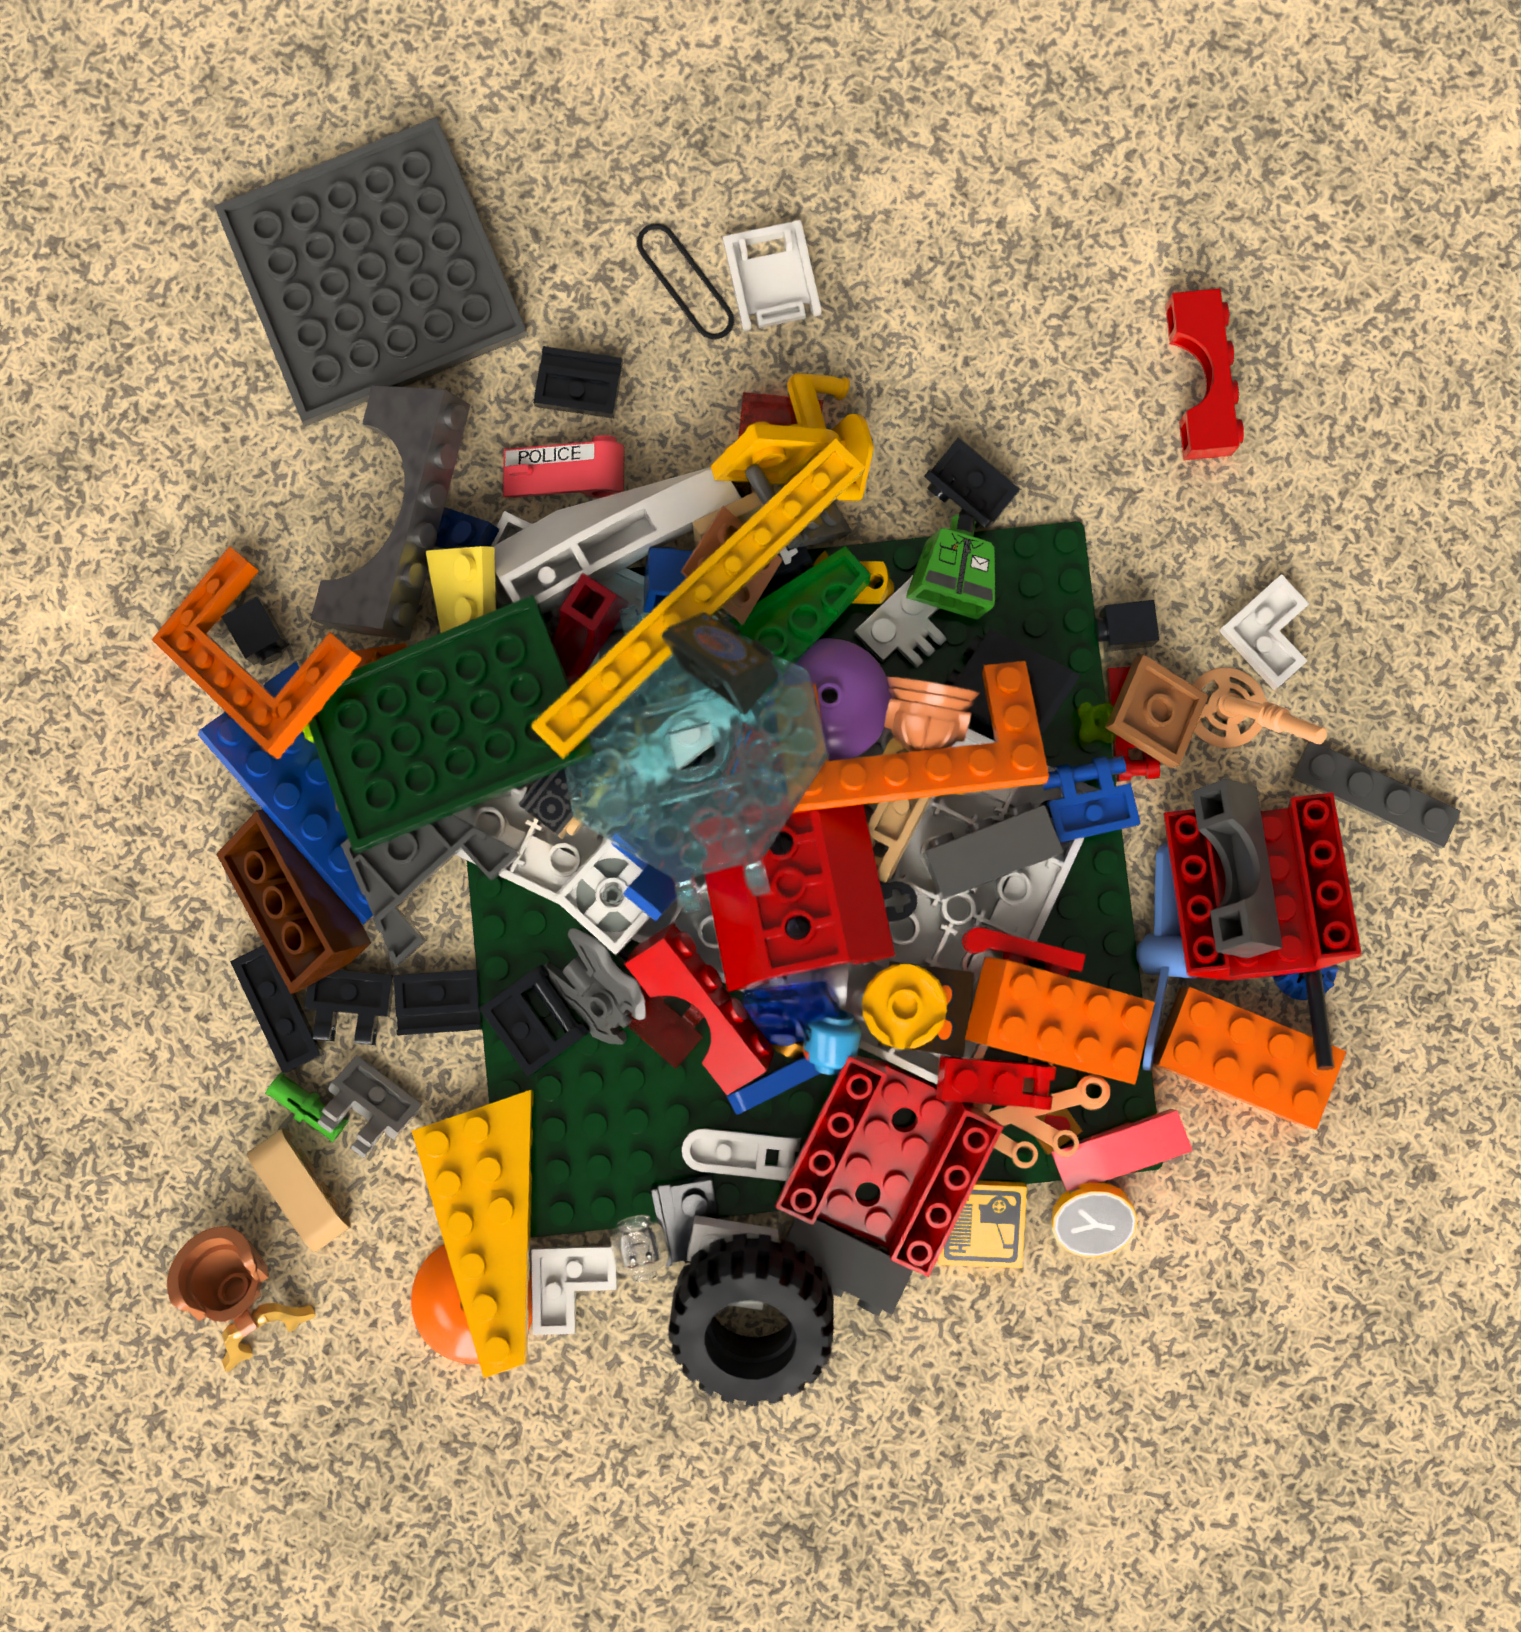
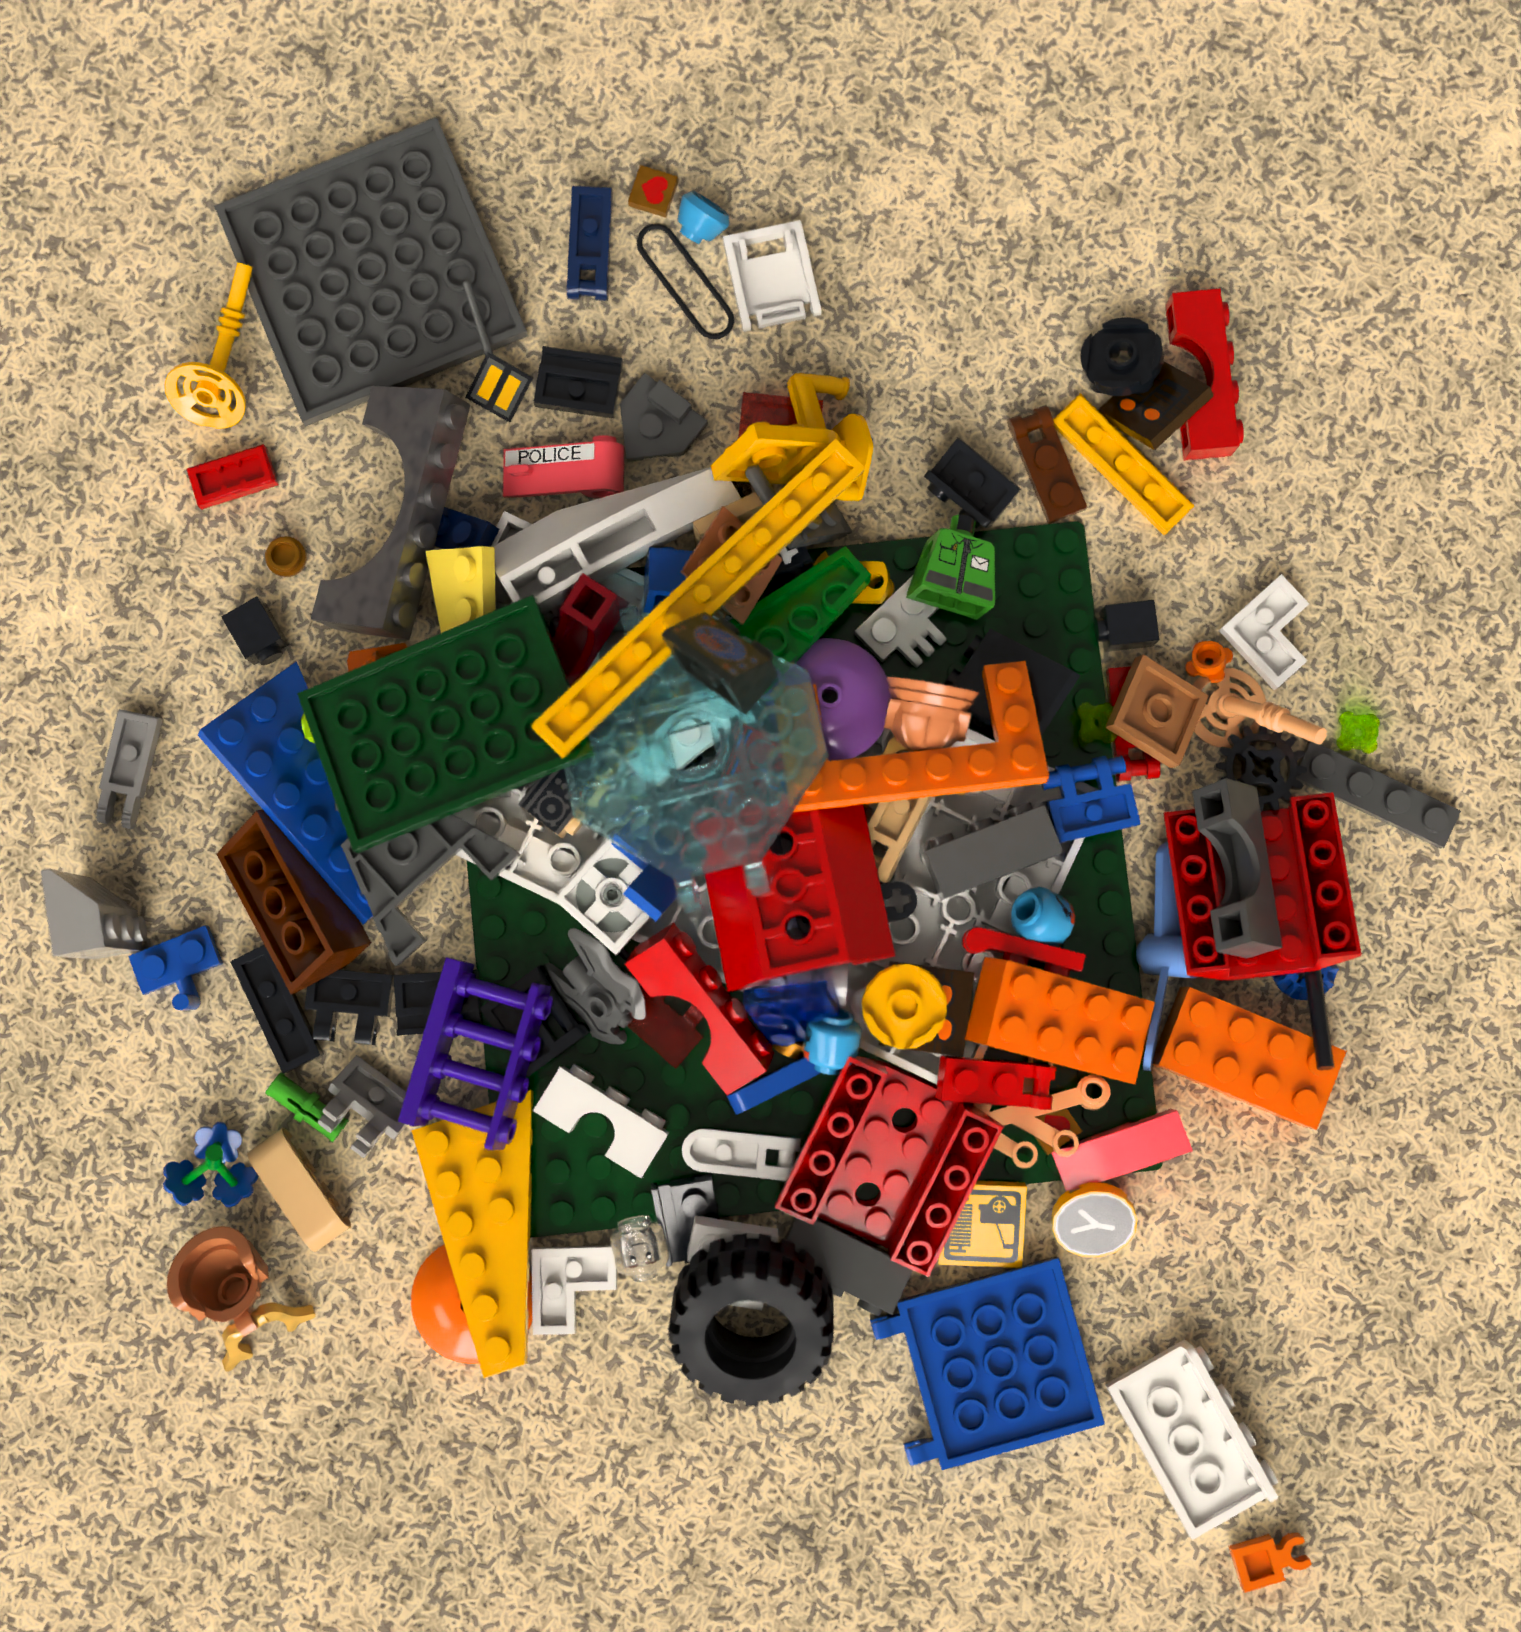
(88, 918): none -> light grey slope
(128, 765): none -> light grey hinge
(176, 963): none -> blue plate
(215, 379): none -> yellow dish
(216, 1147): none -> blue plant
(232, 476): none -> red plate
(266, 718): orange plate -> none
(285, 556): none -> pearl gold plate
(435, 1063): none -> dark purple fence
(497, 384): none -> piece
(589, 241): none -> dark blue plate
(636, 1134): none -> white arch
(653, 191): none -> pearl gold tile
(658, 421): none -> dark grey plate
(701, 217): none -> dark azure cone
(996, 1364): none -> blue plate
(1042, 916): none -> dark azure head
(1047, 465): none -> reddish brown plate
(1122, 464): none -> yellow tile
(1128, 377): none -> black plate
(1161, 410): none -> dark brown tile
(1192, 1438): none -> white bracket
(1209, 651): none -> orange plate
(1247, 753): none -> black gear
(1261, 1562): none -> orange plate
(1369, 732): none -> clear neon green plate

